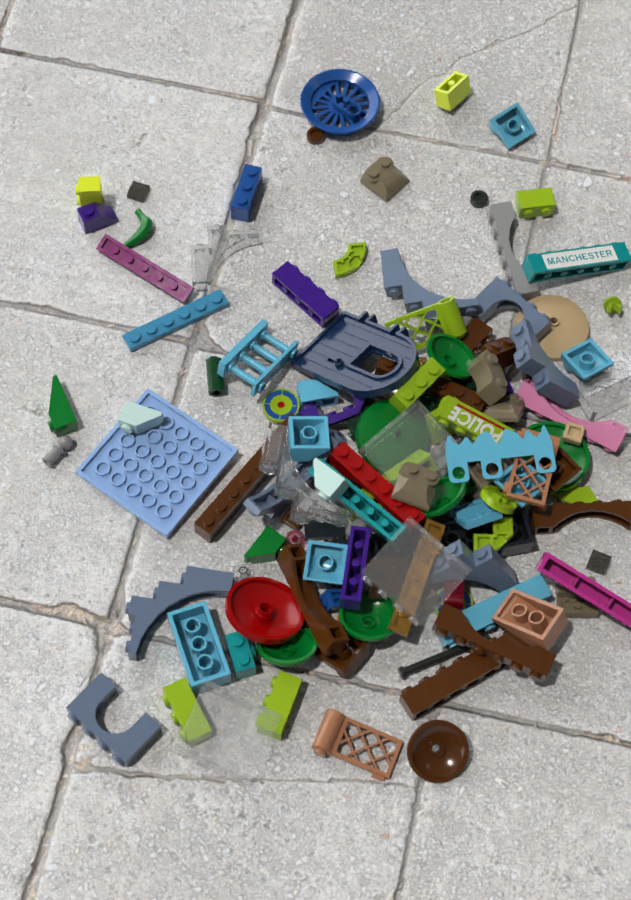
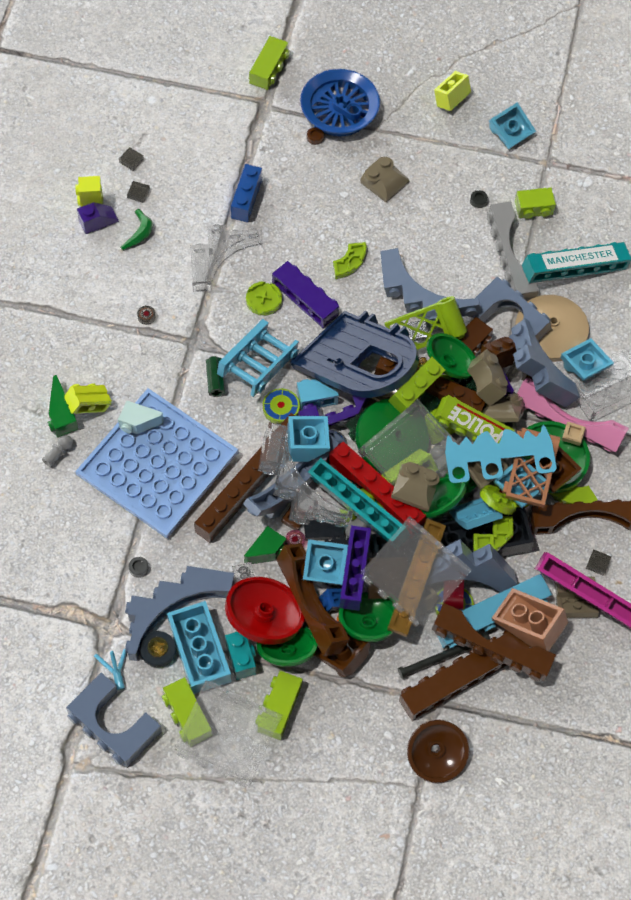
(87, 398): none -> neon yellow brick
(116, 670): none -> medium azure plant
(131, 159): none -> clear smoke tile
(138, 567): none -> dark grey tile
(145, 268): magenta plate -> none
(146, 315): none -> clear smoke tile
(155, 642): none -> black wheel
(175, 320): dark azure plate -> none
(263, 298): none -> lime tile
(269, 63): none -> lime brick
(328, 482): light aqua slope -> none
(330, 736): nougat piece -> none
(419, 336): none -> clear plate
(612, 305): lime plate -> none

